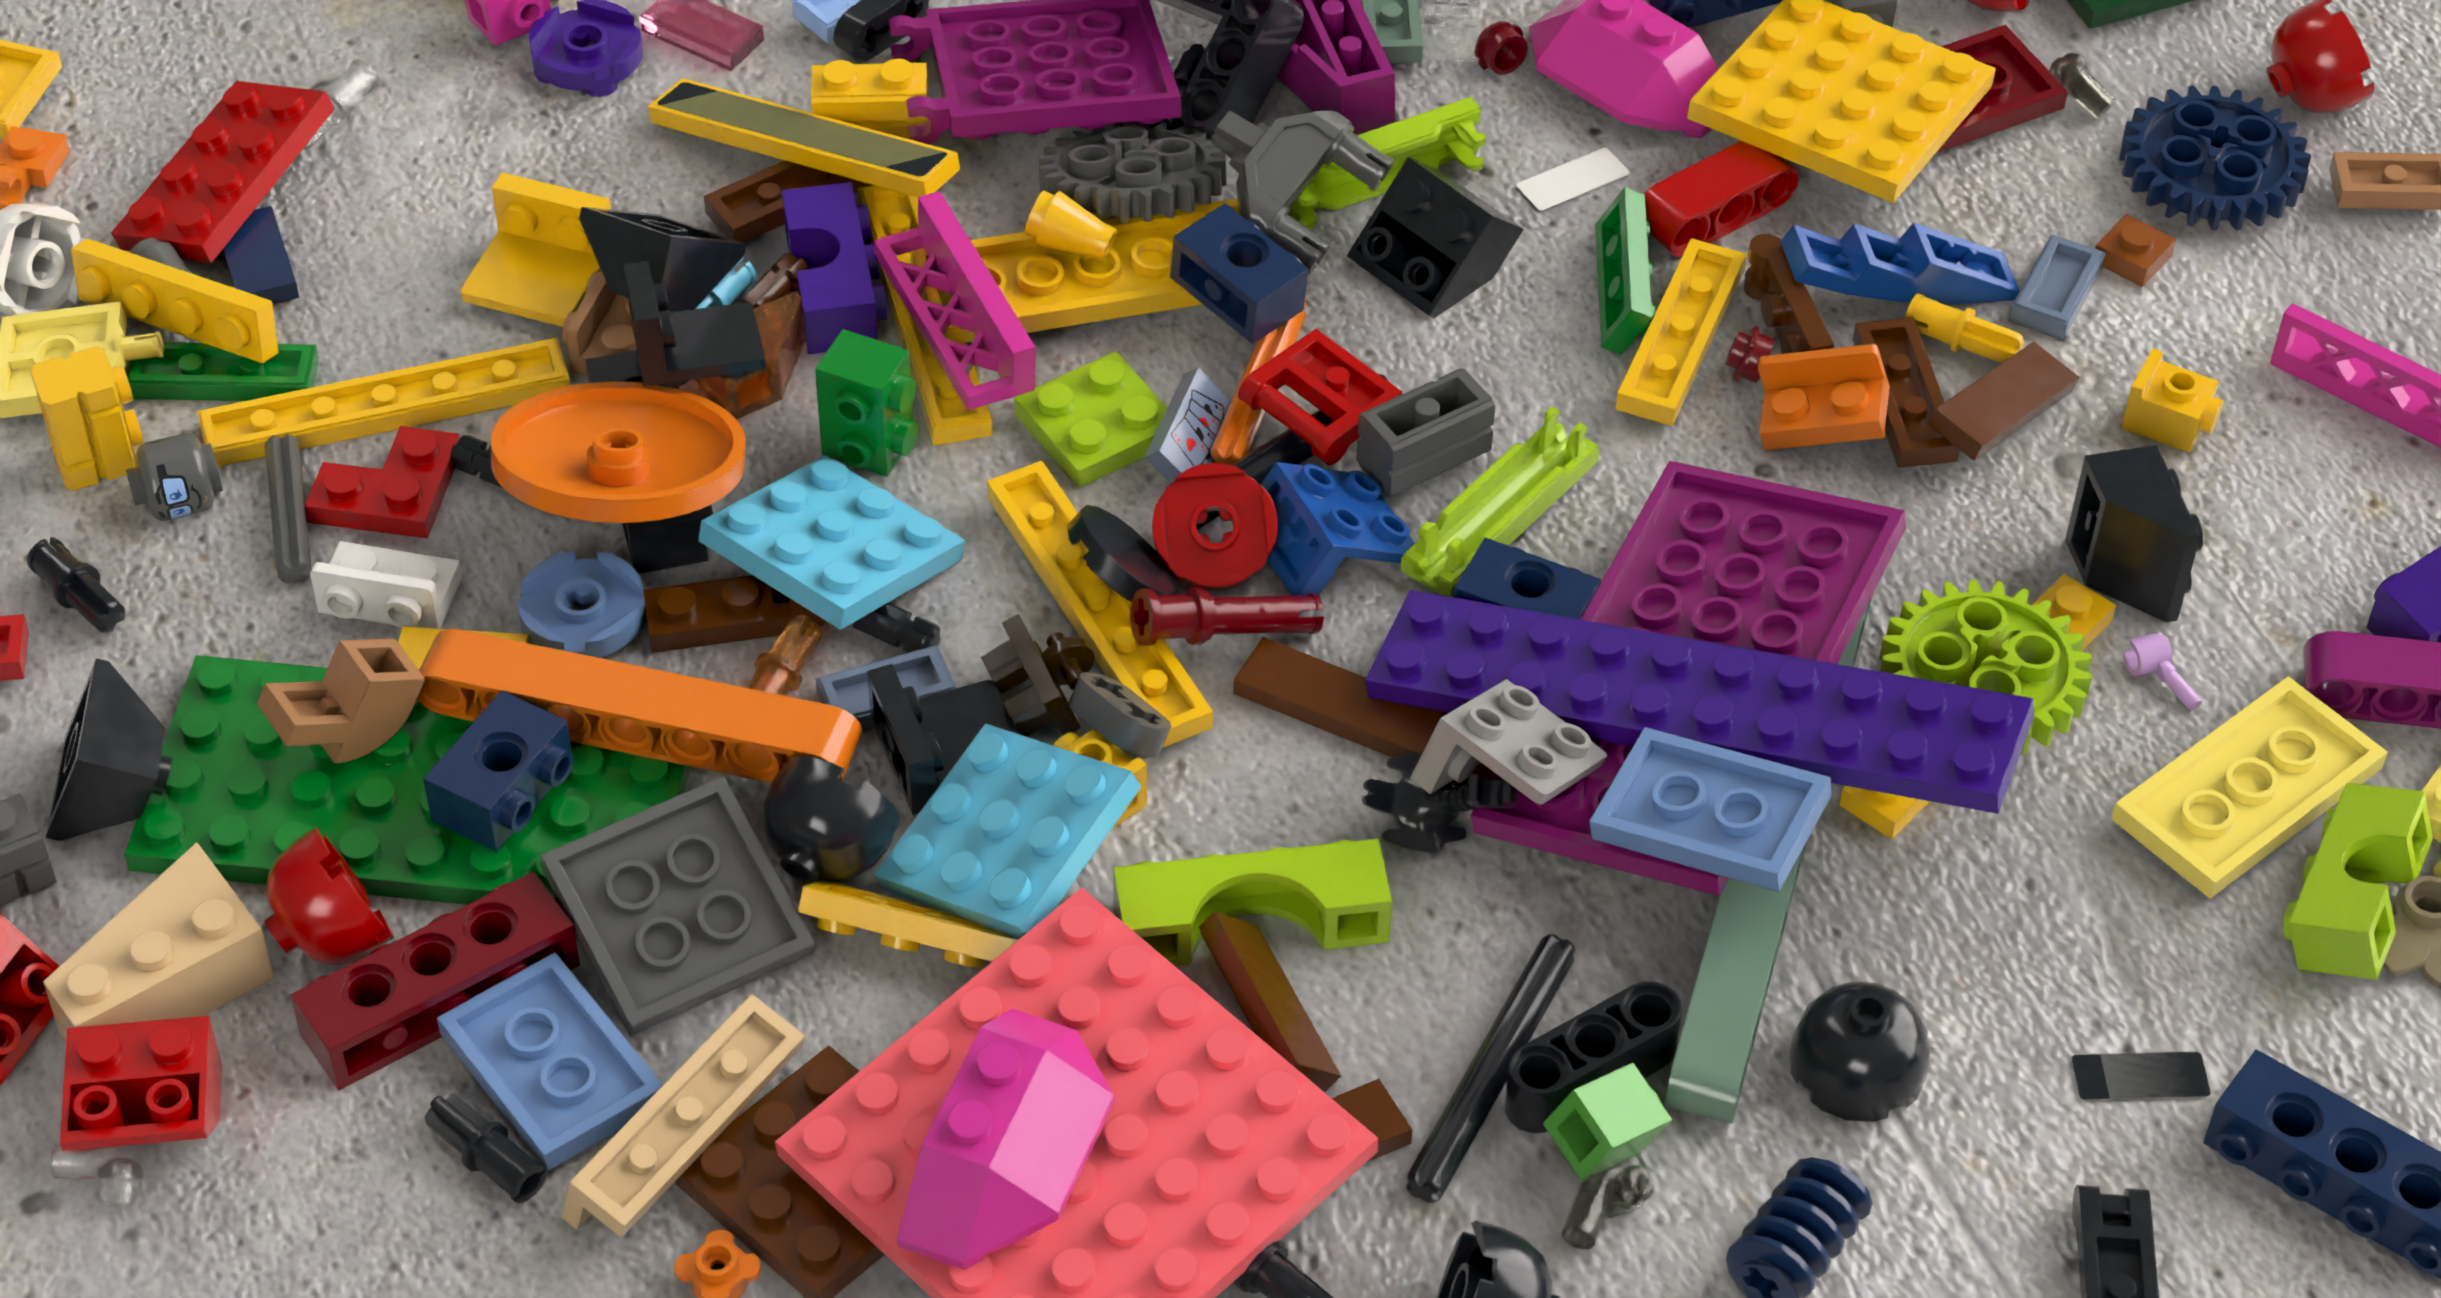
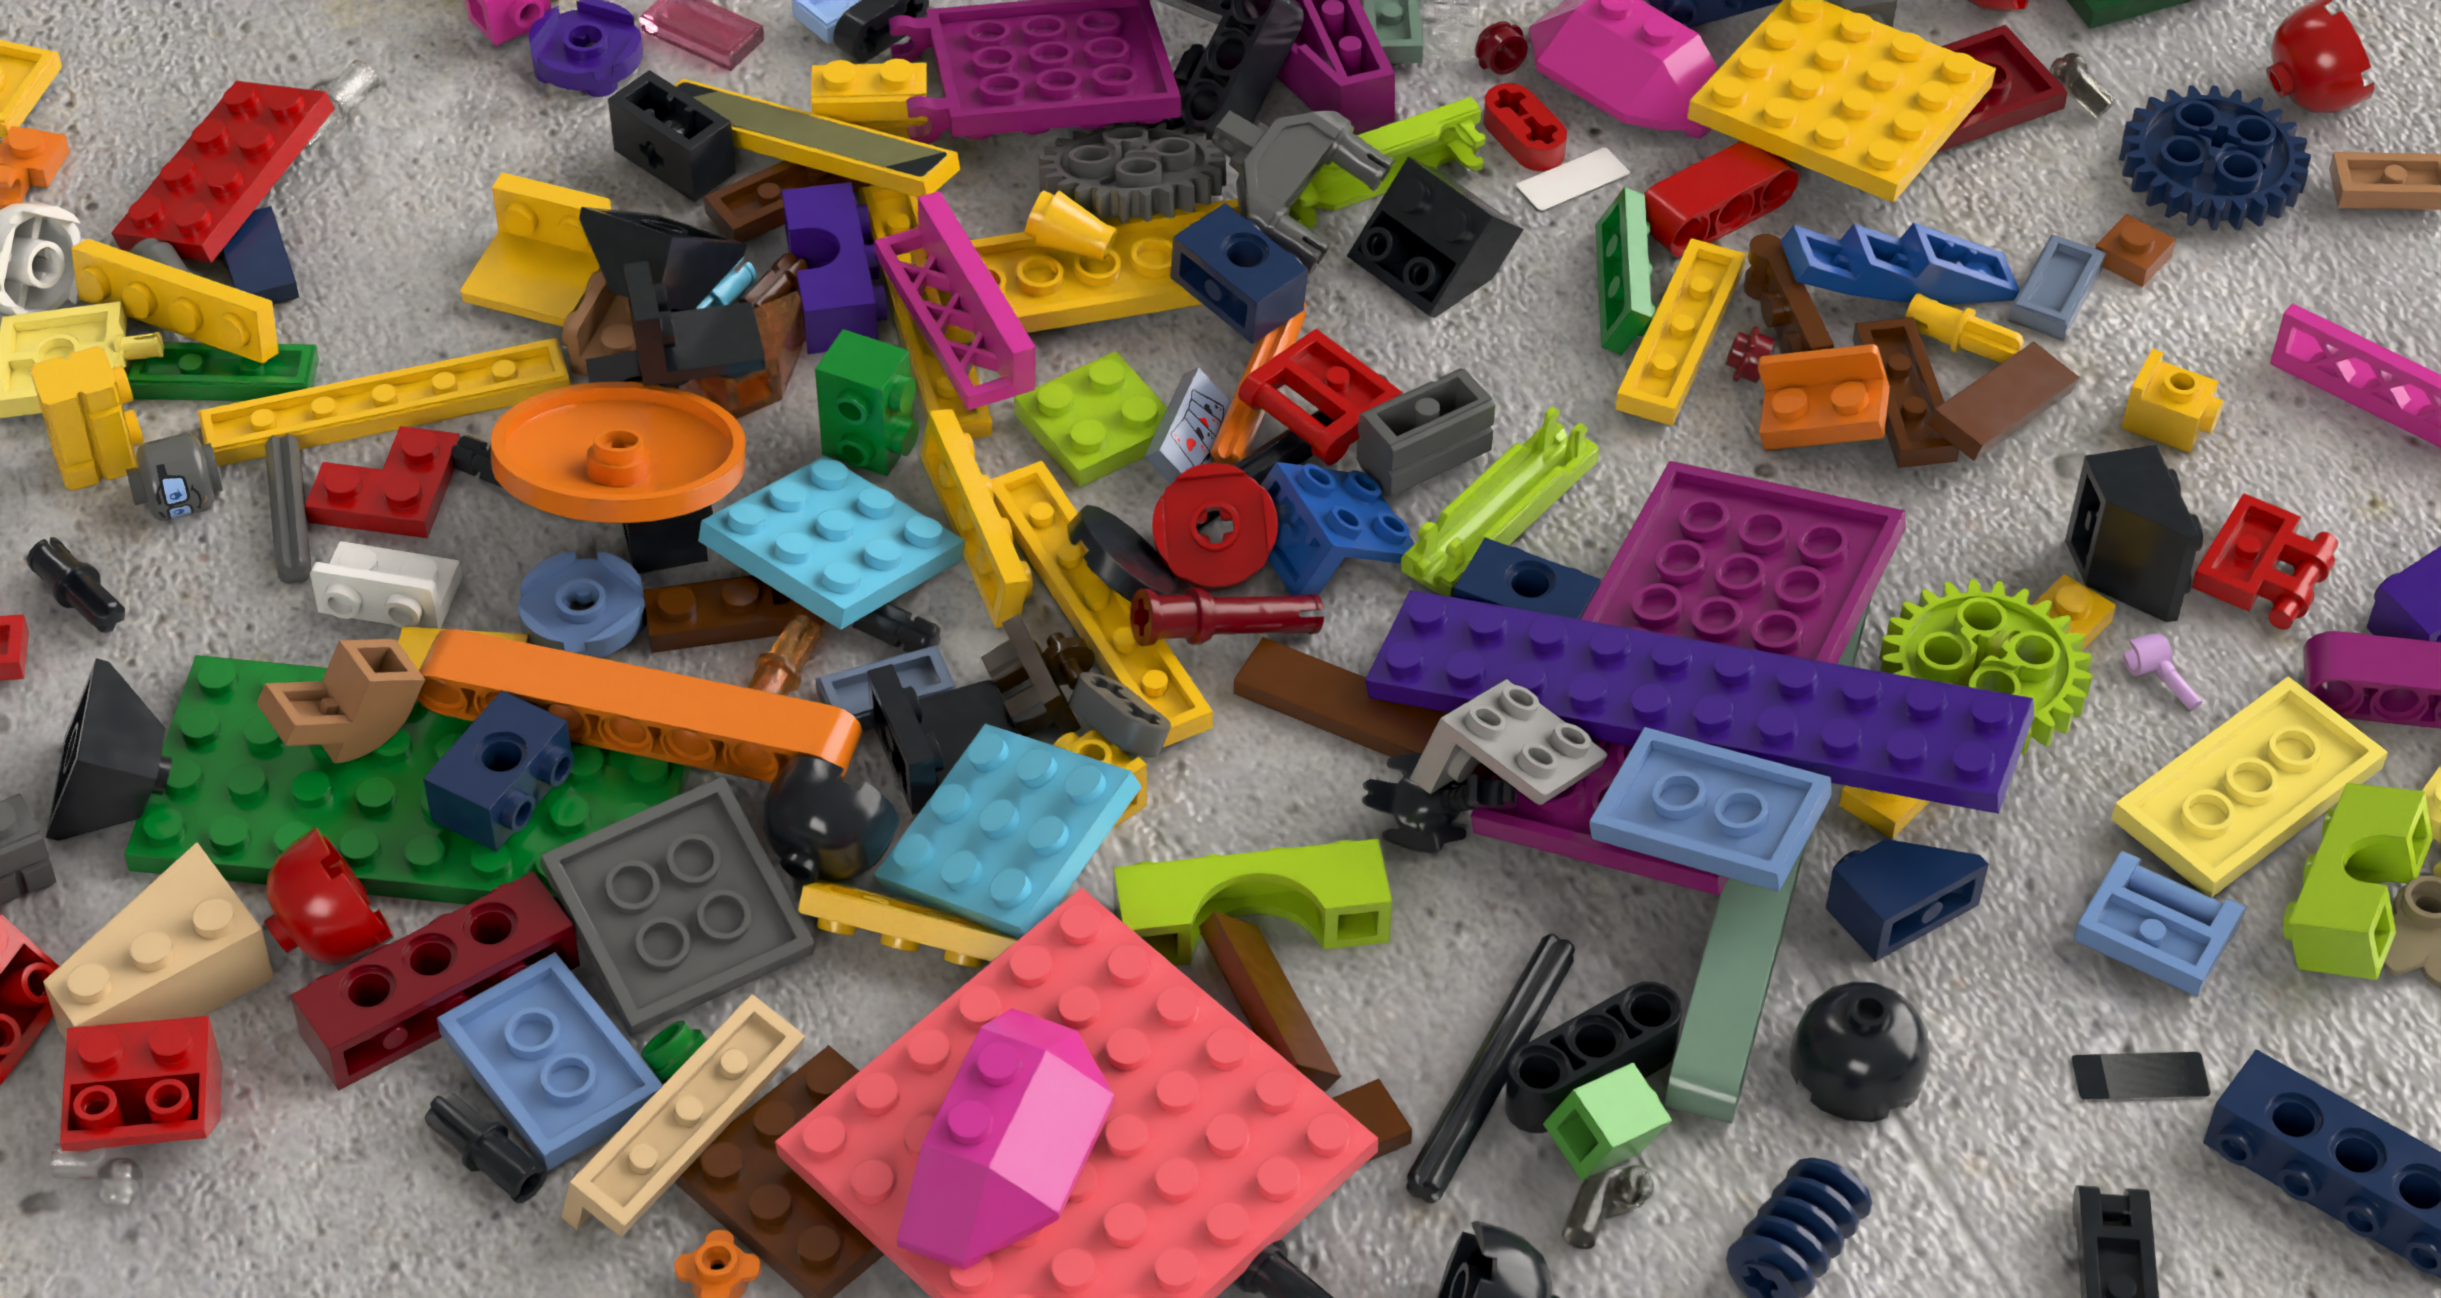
(671, 1049): none -> green plate
(672, 135): none -> black brick
(972, 514): none -> yellow plate
(1533, 123): none -> red beam
(1902, 892): none -> dark blue slope
(2158, 925): none -> medium blue plate
(2247, 552): none -> red plate

